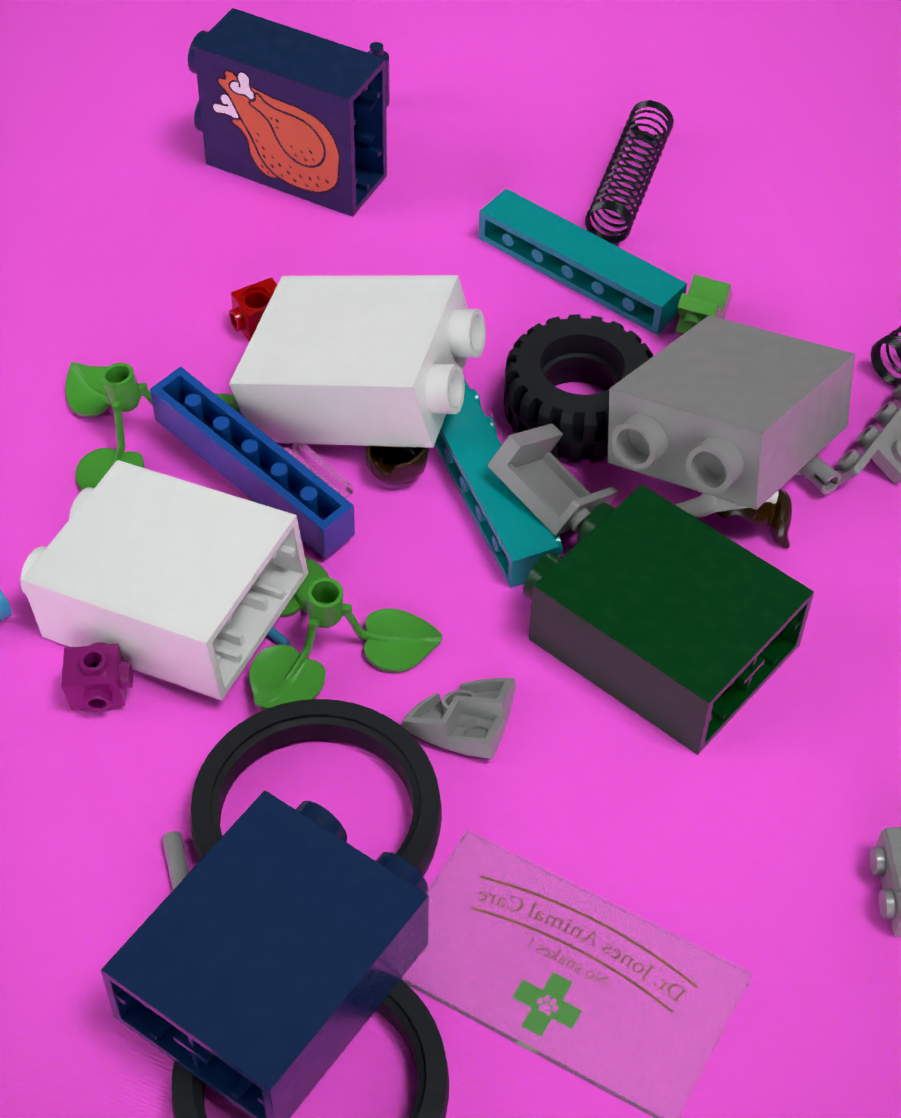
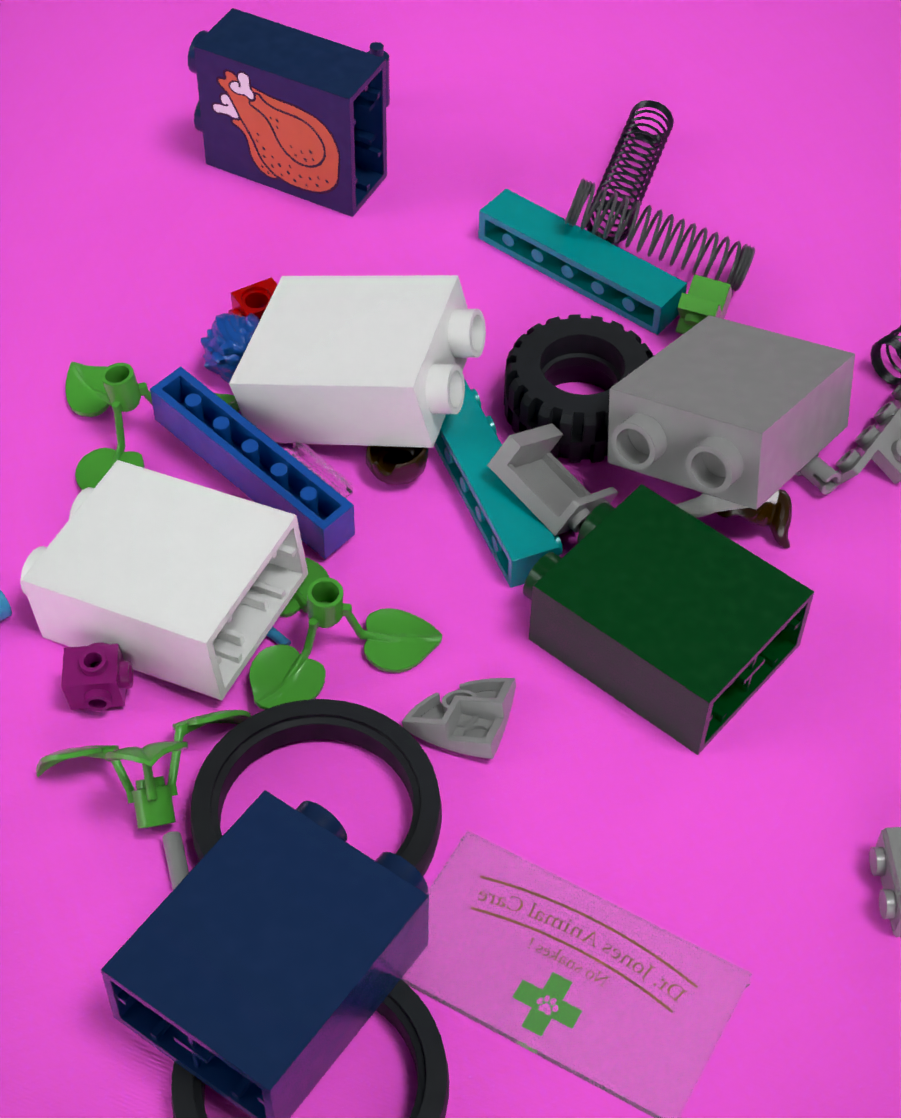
(152, 798): none -> bright green plant
(228, 342): none -> blue hair
(742, 259): none -> dark grey piece

